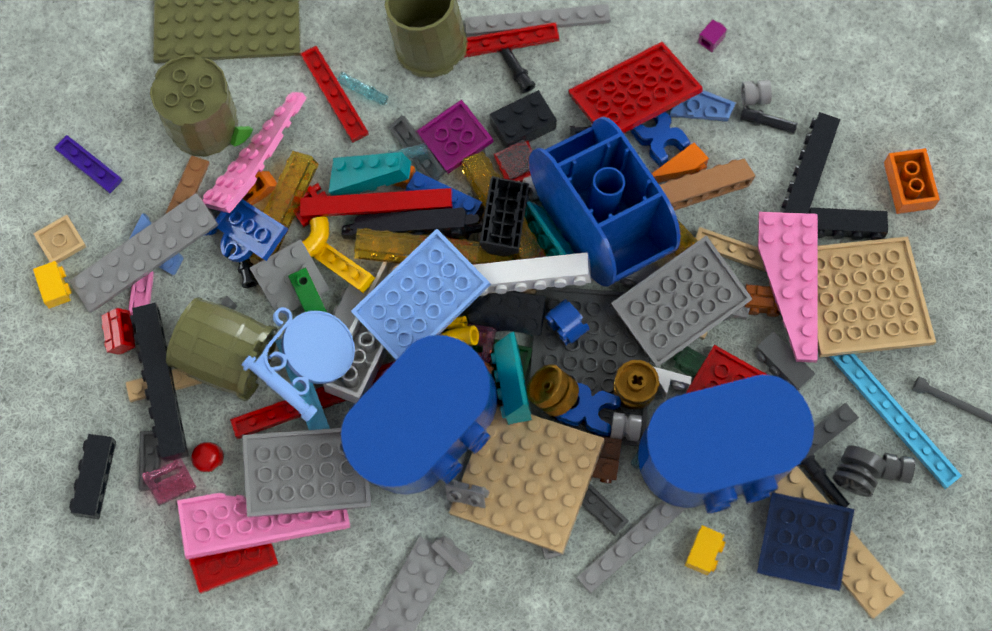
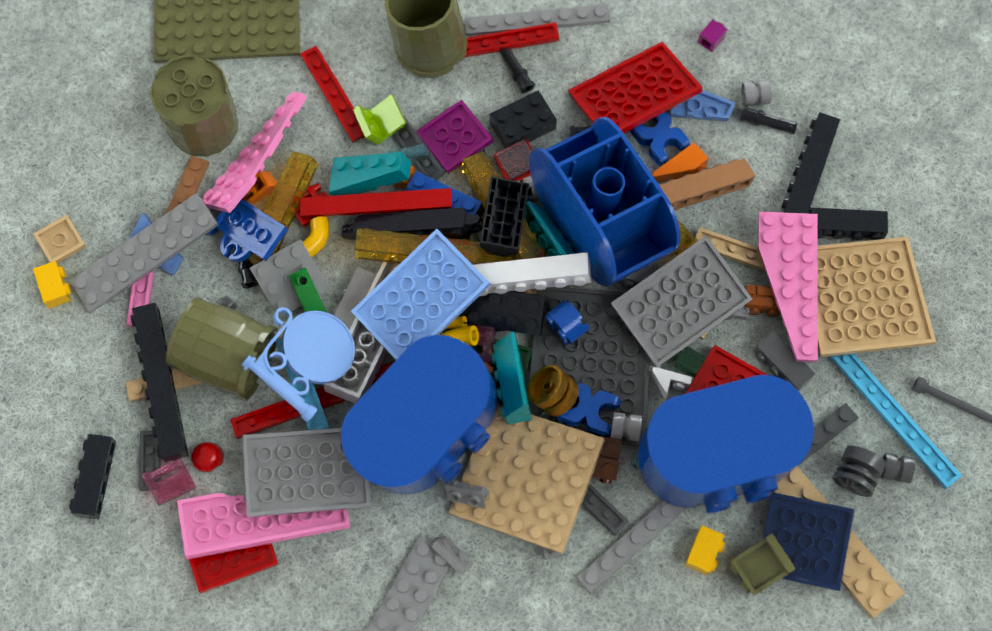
(88, 164): dark purple plate -> none
(118, 331): red brick -> none
(240, 135): bright green tile -> none
(345, 268): yellow plate -> none
(358, 86): clear light blue axle -> none
(381, 120): none -> lime bracket
(645, 381): pearl gold wheel -> none
(762, 565): none -> olive panel
(819, 475): black pin -> none
(911, 181): orange brick -> none

